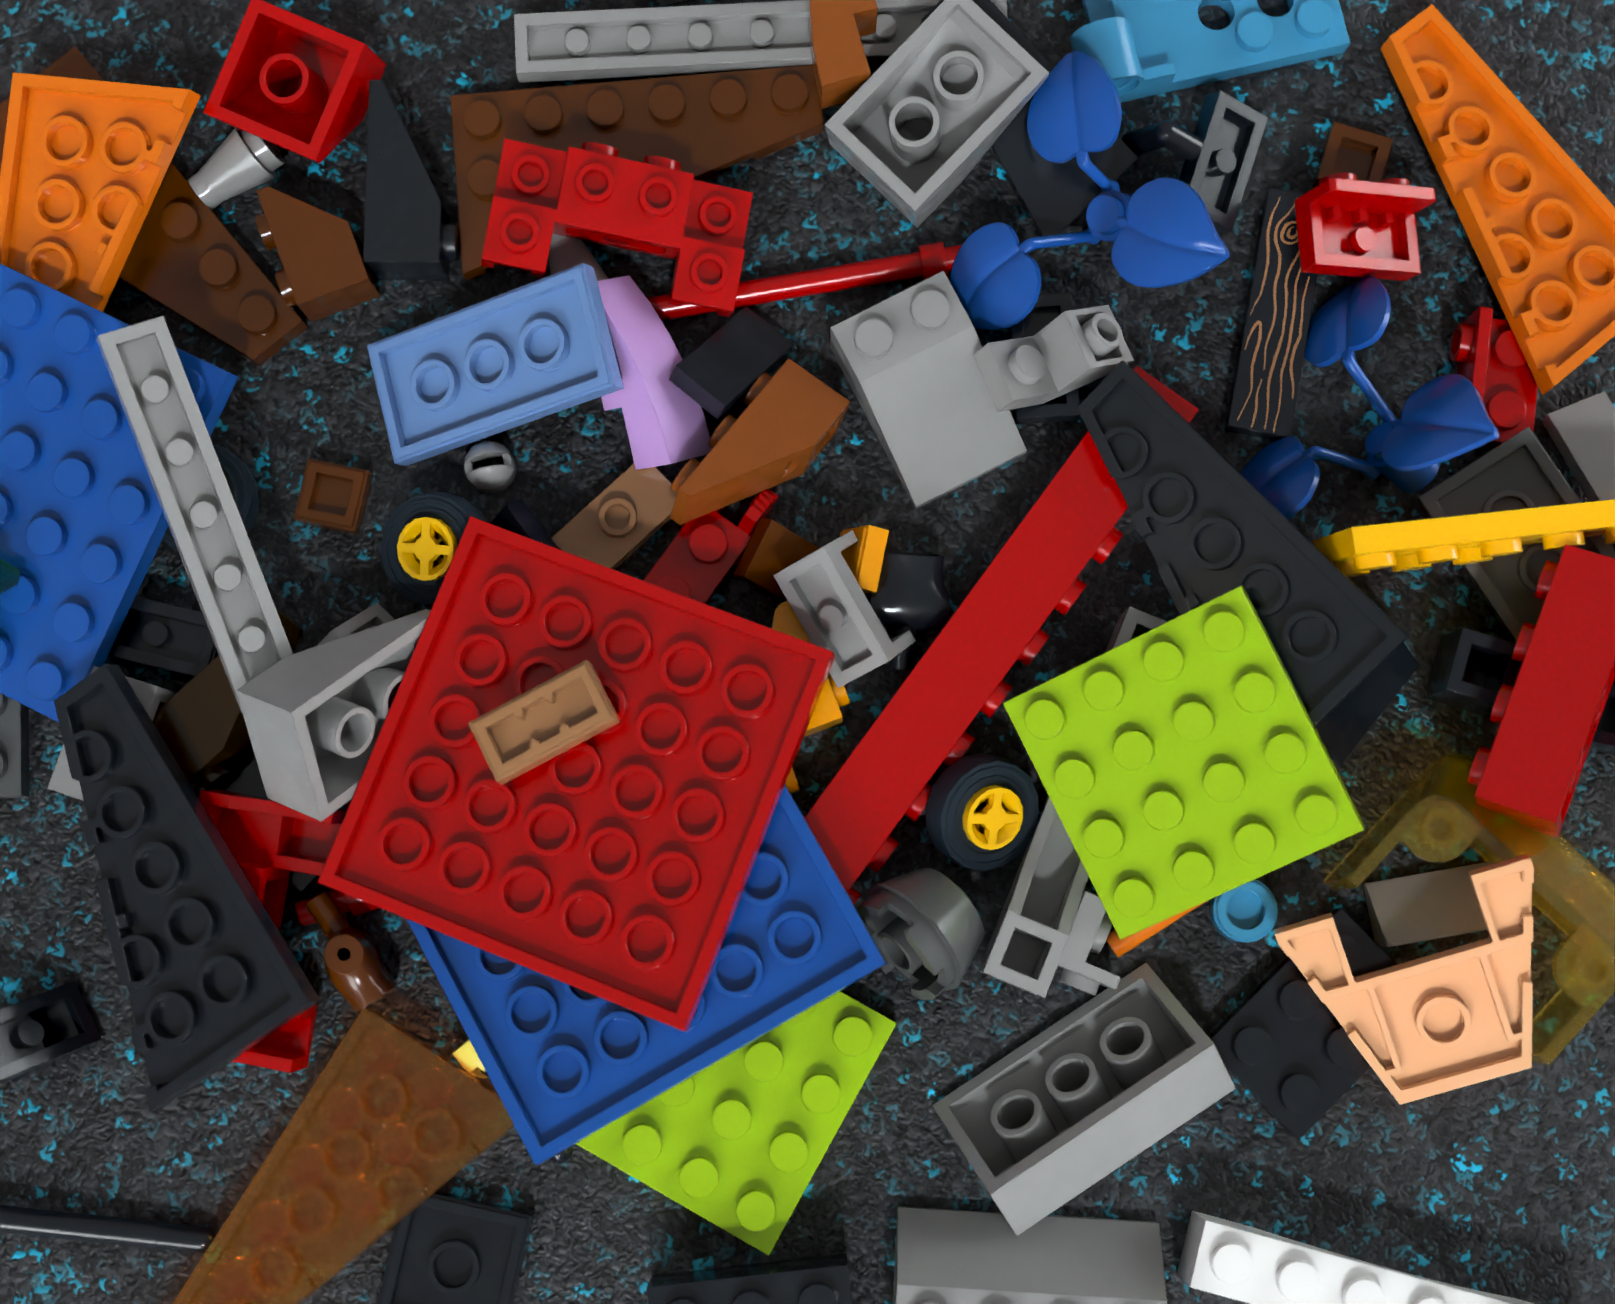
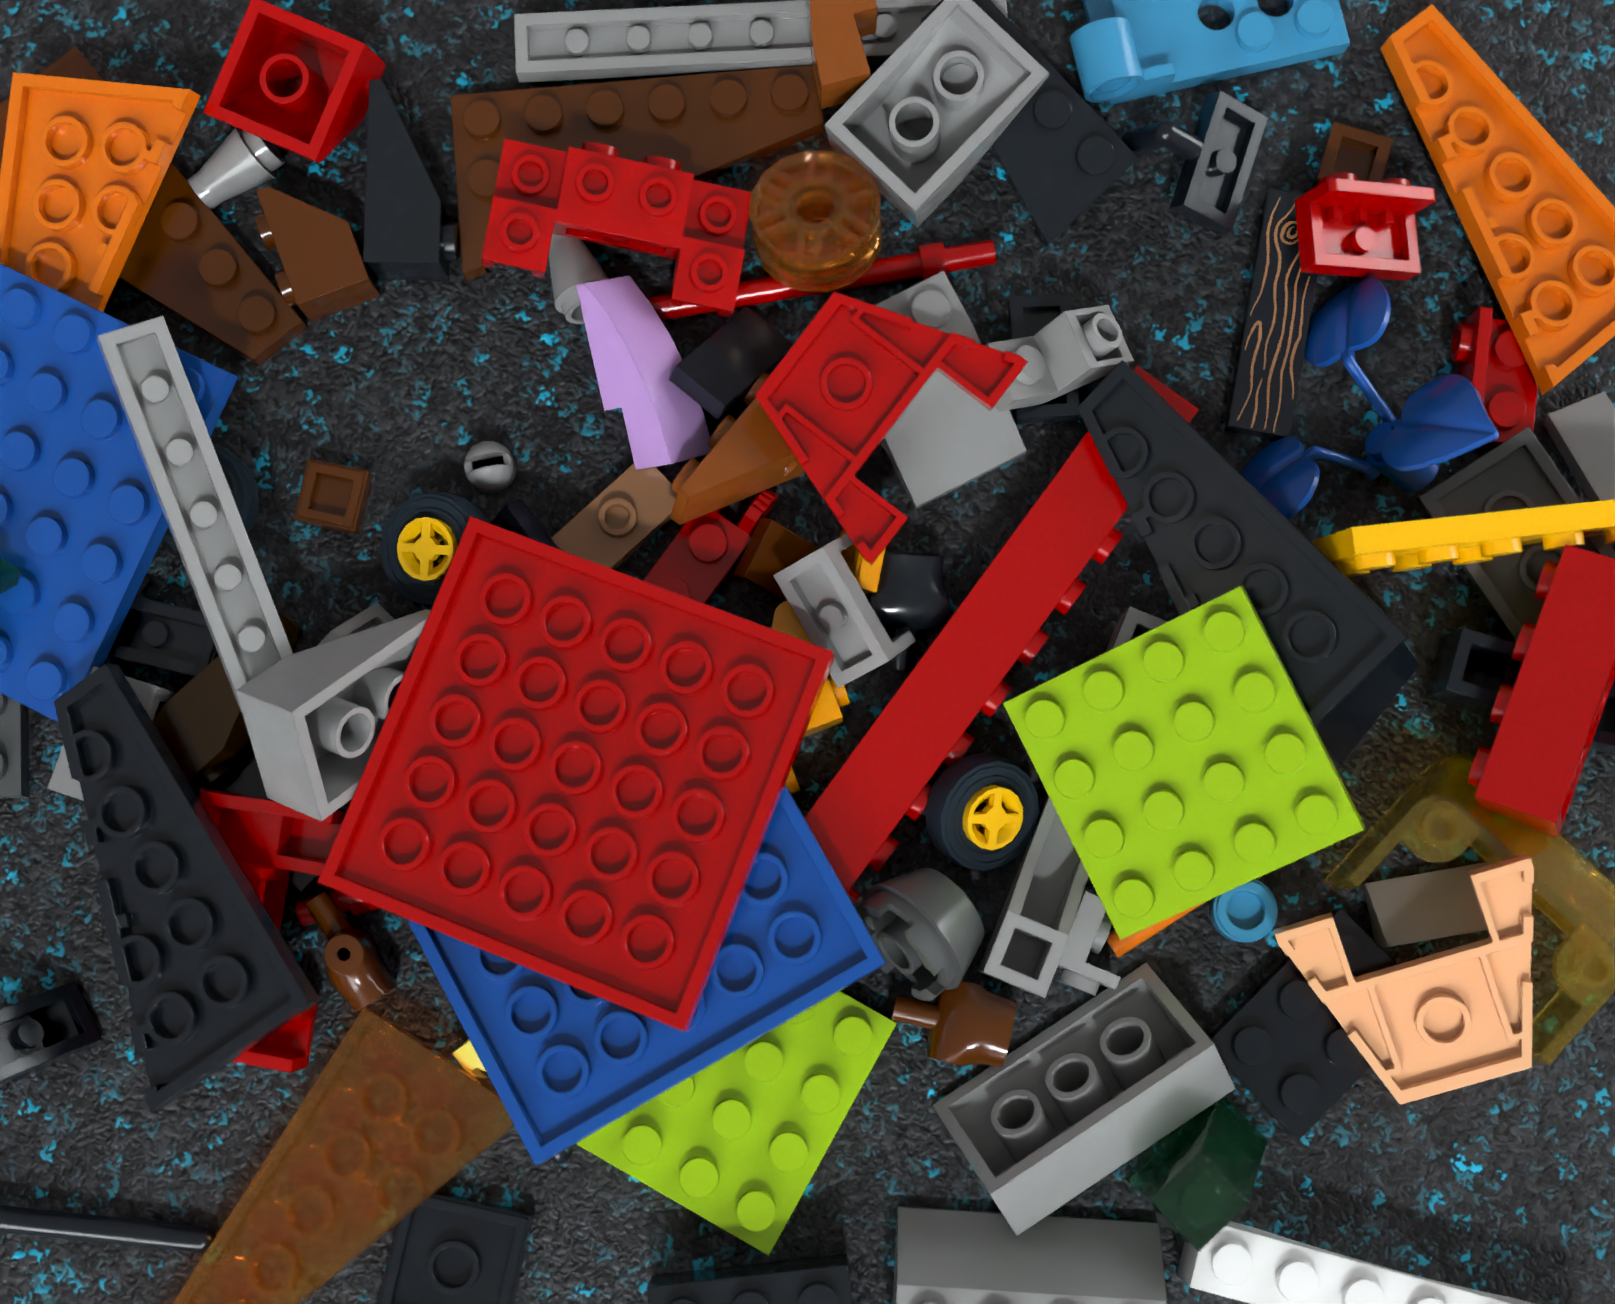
(495, 365): medium blue tile -> none
(544, 722): medium nougat plate -> none
(810, 189): none -> clear orange wheel
(850, 386): none -> red wing
(963, 1024): none -> reddish brown piece
(1157, 233): blue plant -> none
(1203, 1173): none -> clear green slope

